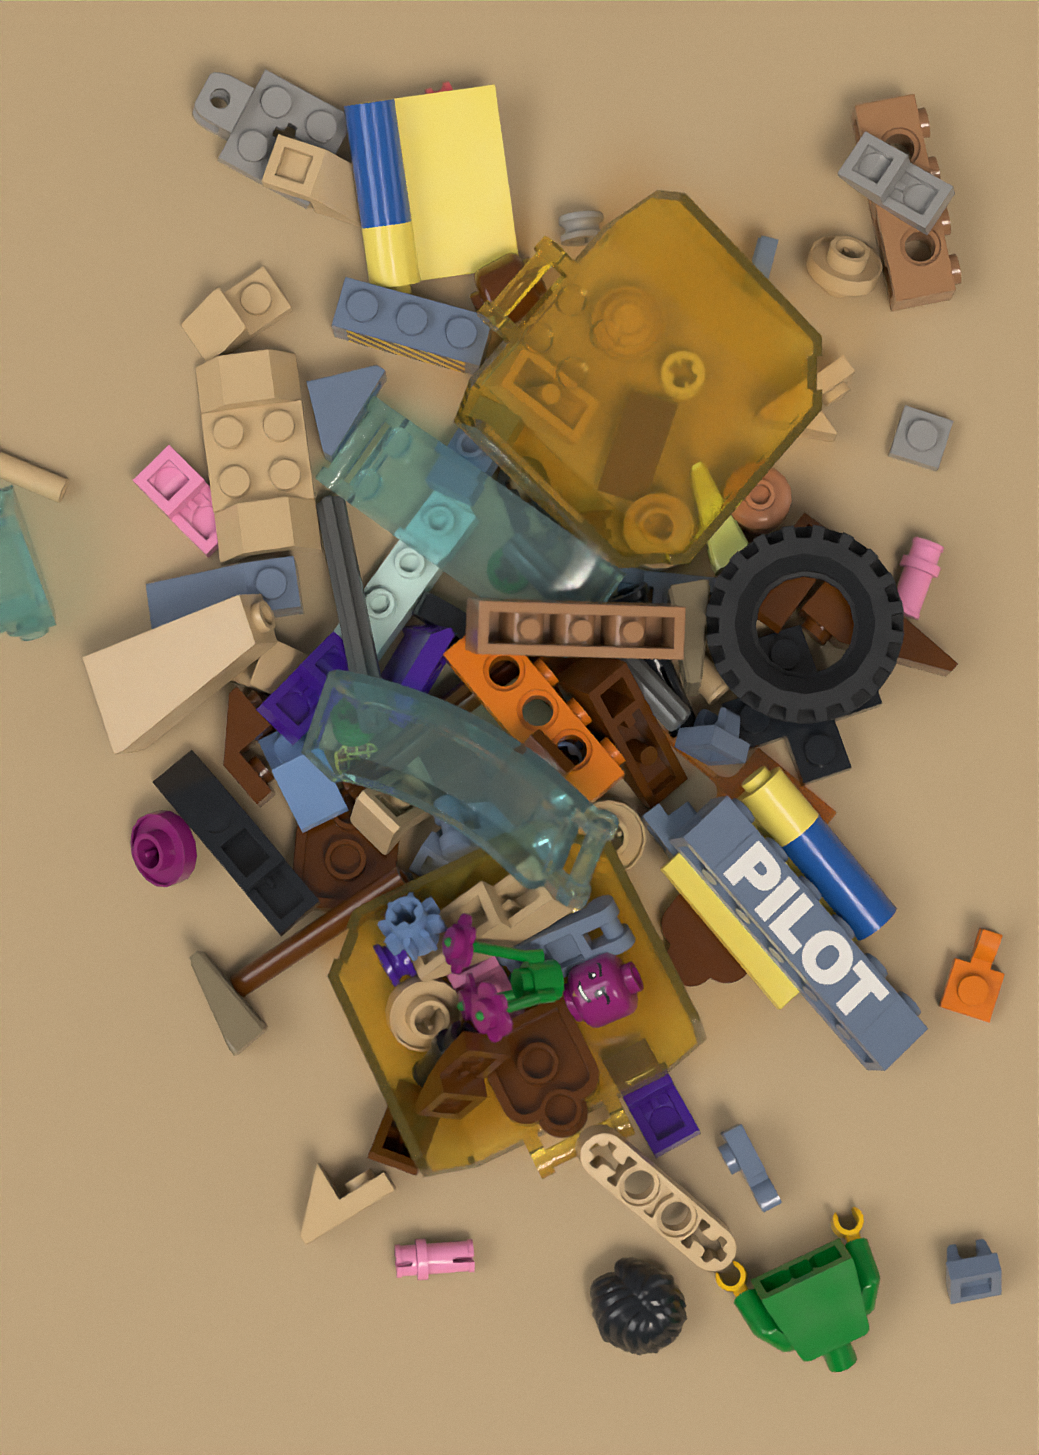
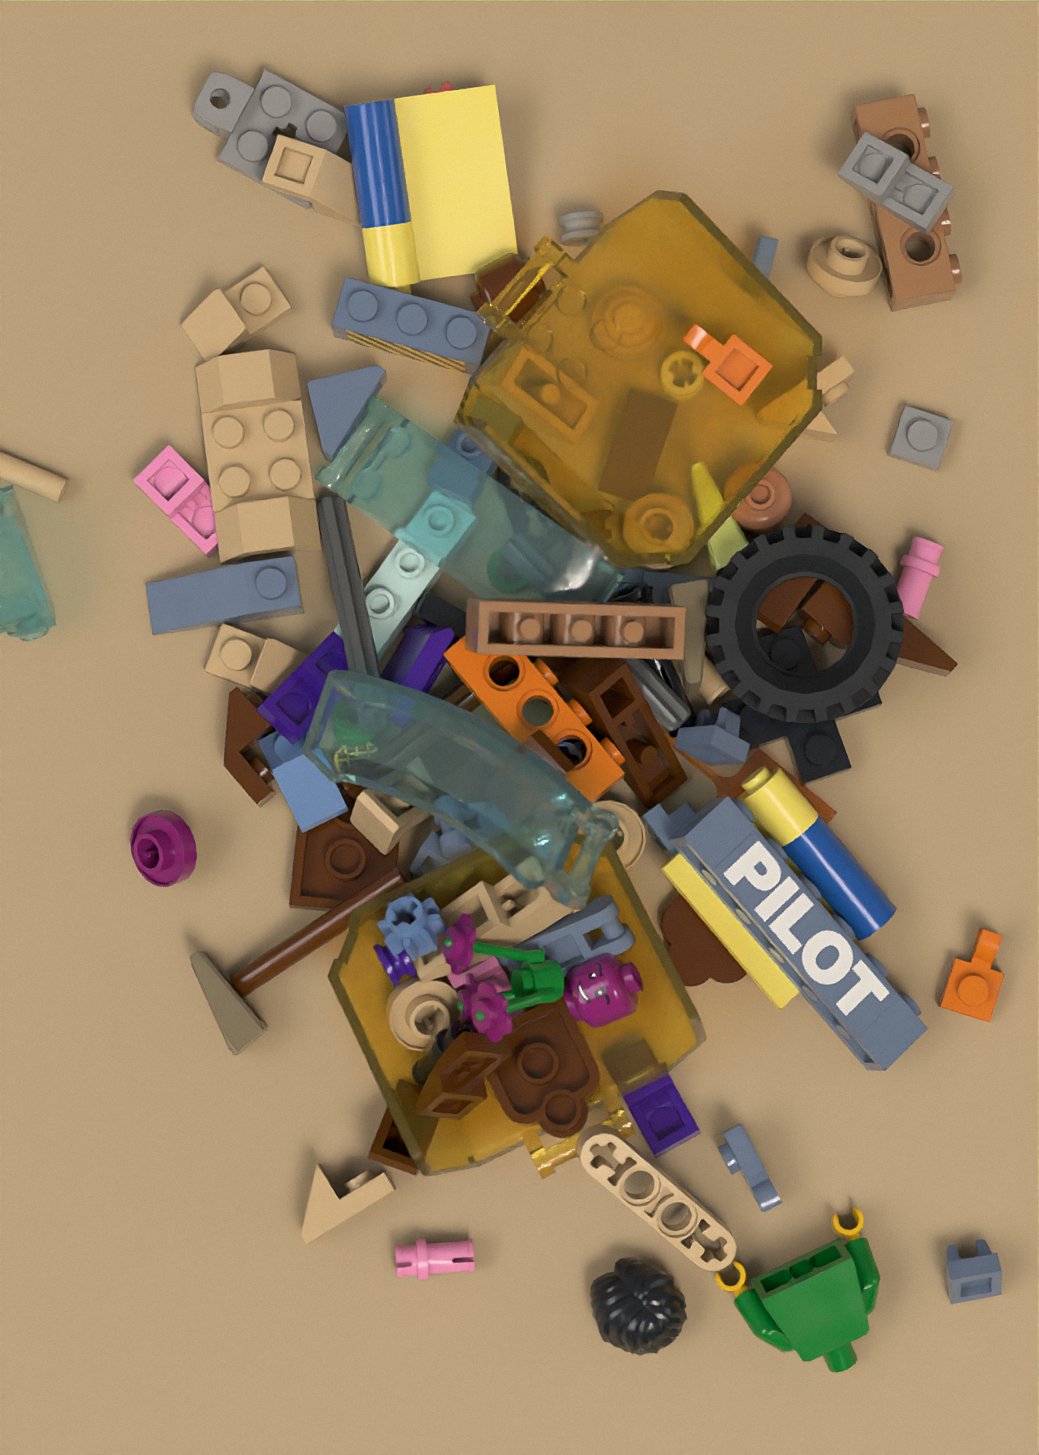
(171, 670): tan slope -> none
(236, 842): black slope -> none
(732, 365): none -> orange plate

